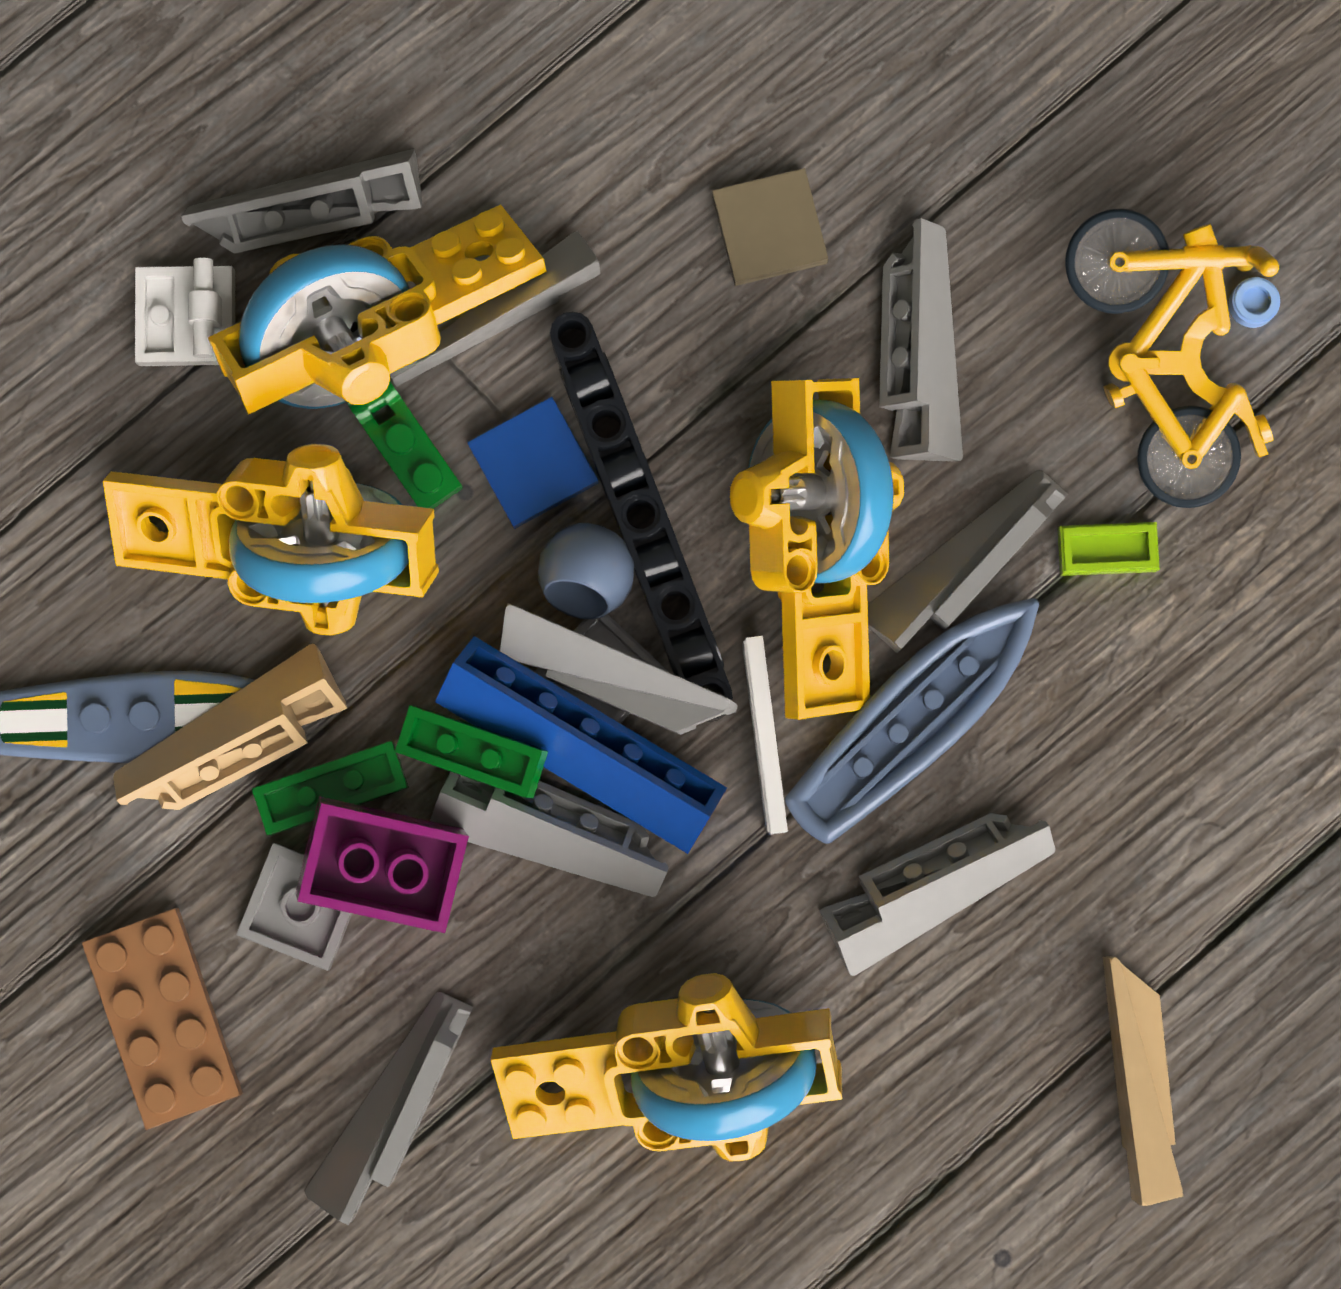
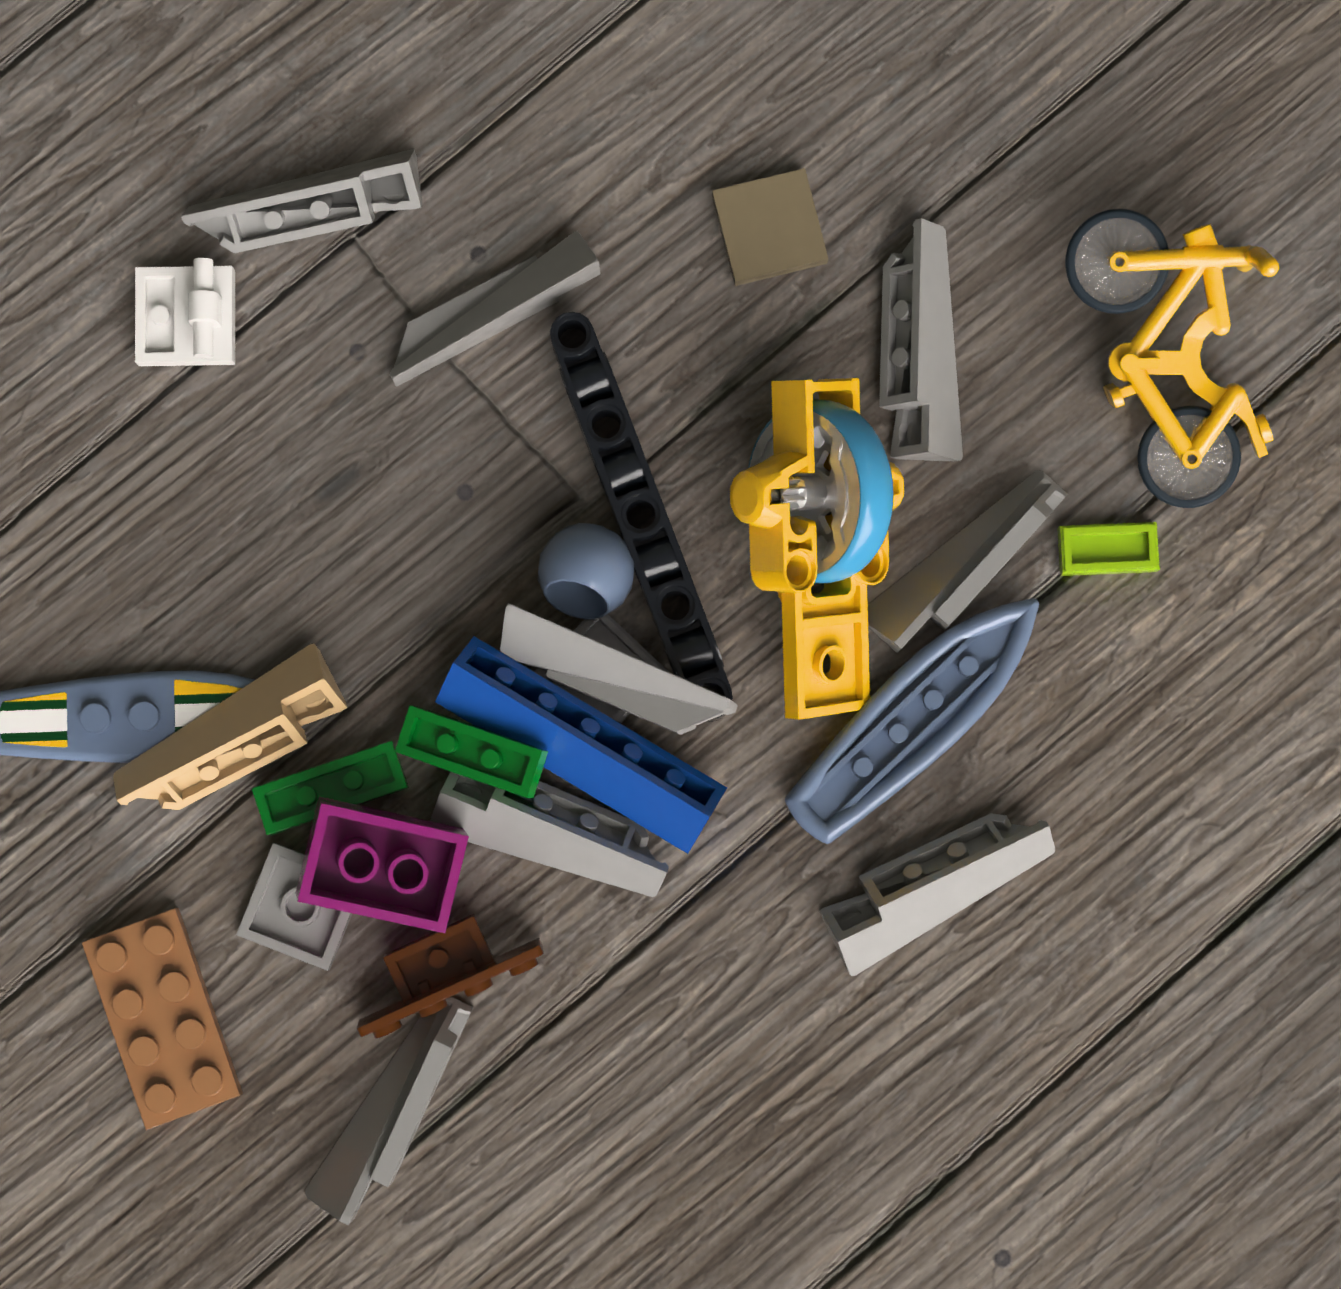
(243, 531): yellow piece -> none
(302, 313): yellow piece -> none
(408, 450): green plate -> none
(442, 966): none -> reddish brown bracket
(533, 462): blue tile -> none
(673, 1102): yellow piece -> none
(764, 735): white tile -> none
(1142, 1085): tan wedge -> none
(1254, 302): light blue tile -> none

